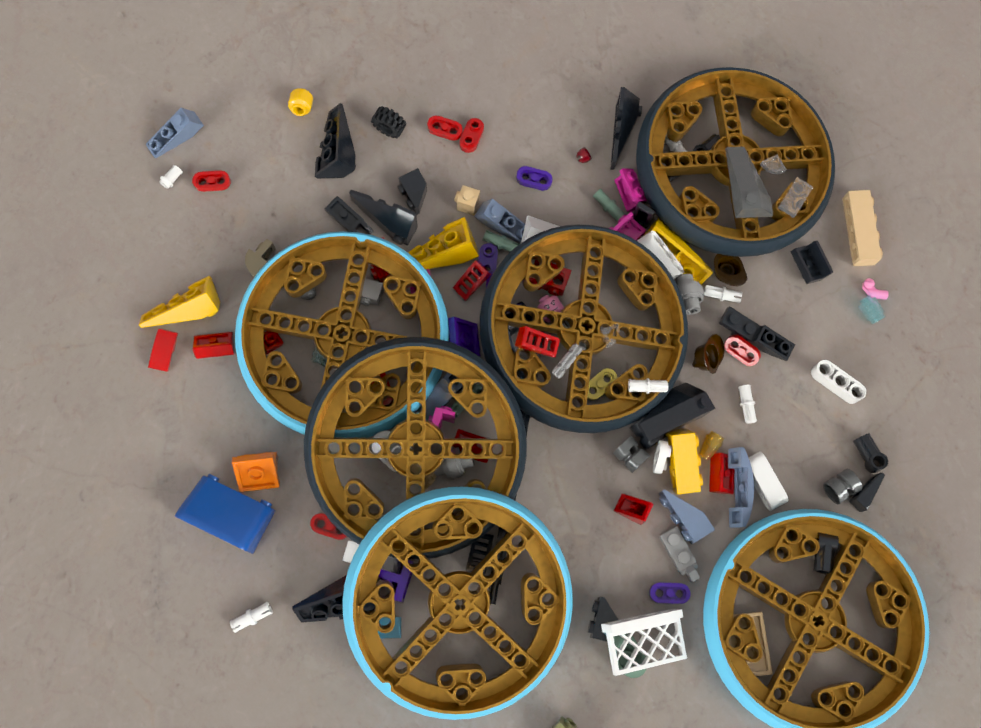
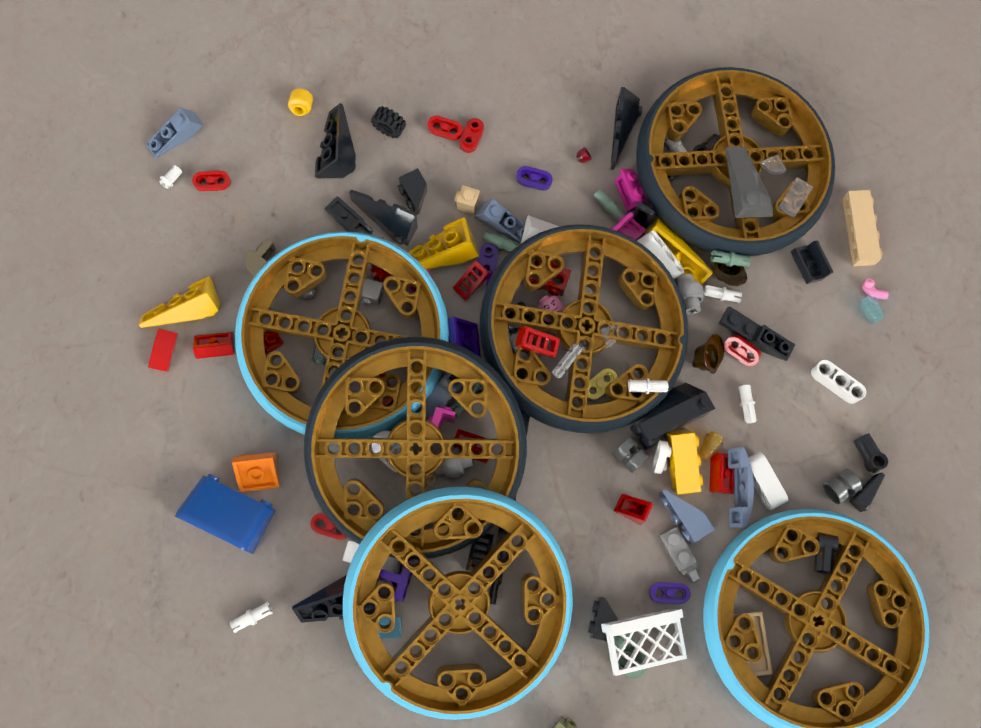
(730, 258): none -> sand green pin

